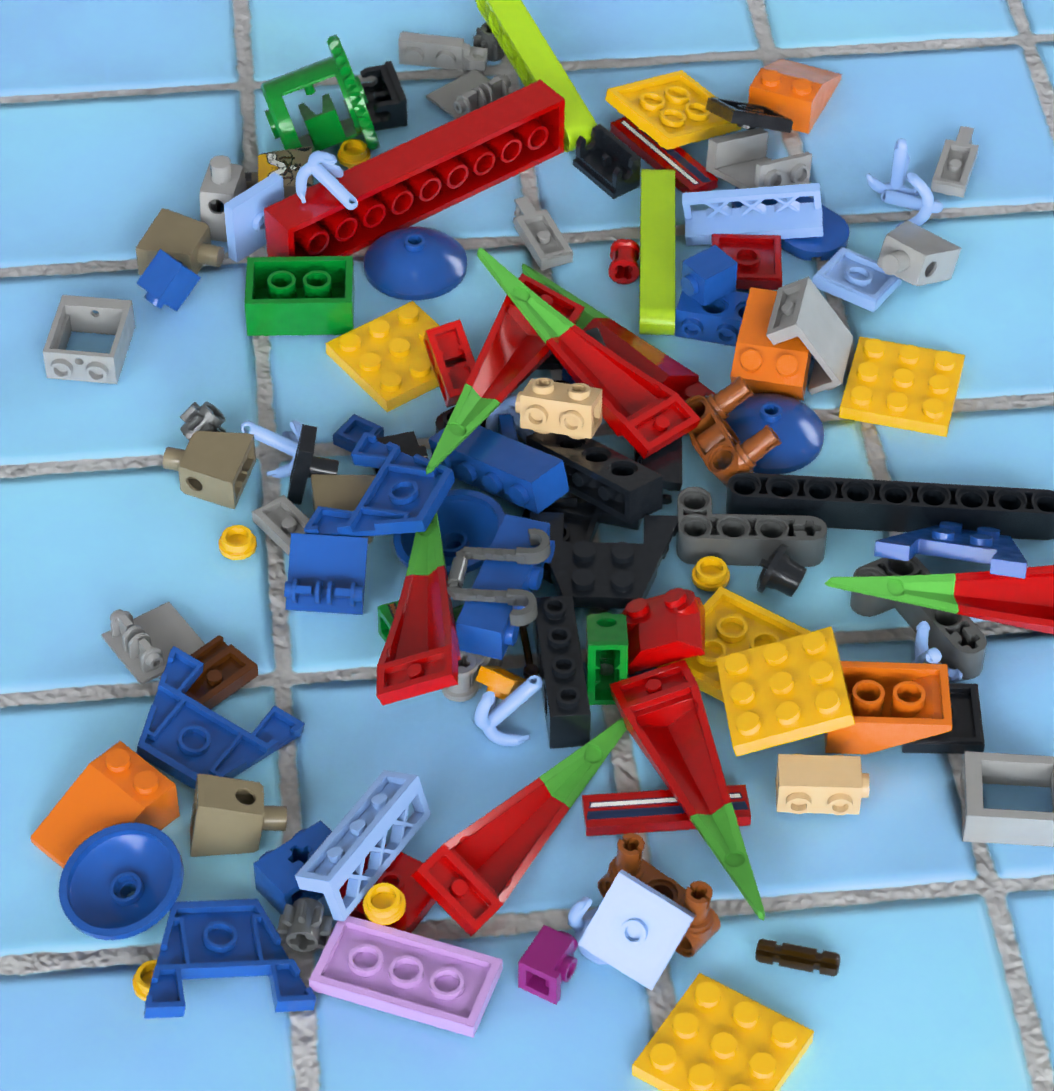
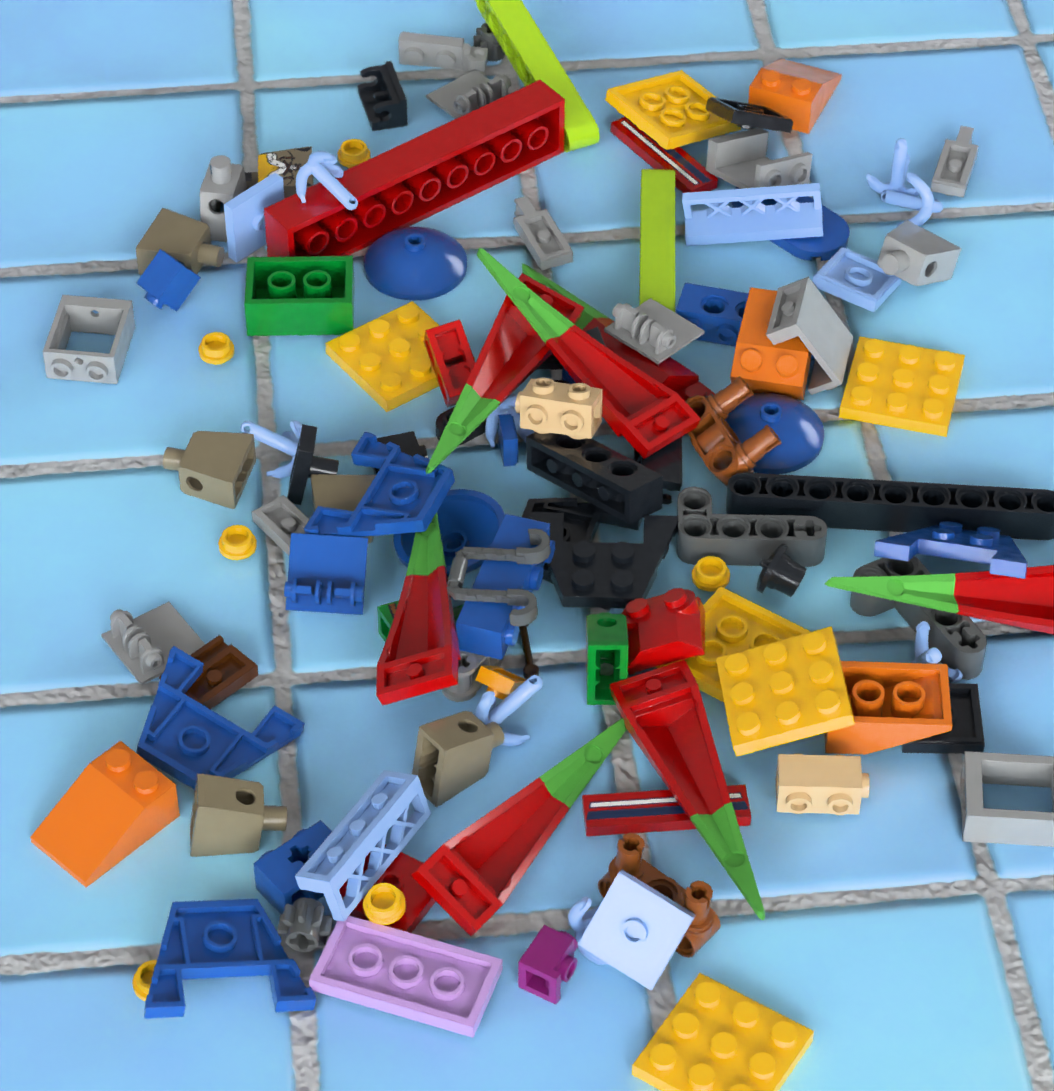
(111, 867): blue dish -> none
(202, 419): dark grey gear -> none
(216, 348): none -> yellow plate
(325, 128): green piece -> none
(352, 430): blue tile -> none
(454, 754): none -> dark tan torso
(507, 469): blue brick -> none
(561, 672): black brick -> none
(608, 162): black hinge -> none
(624, 263): red bush -> none
(652, 329): none -> light grey hinge
(708, 275): blue brick -> none
(757, 259): red plate -> none
(797, 957): dark brown axle -> none

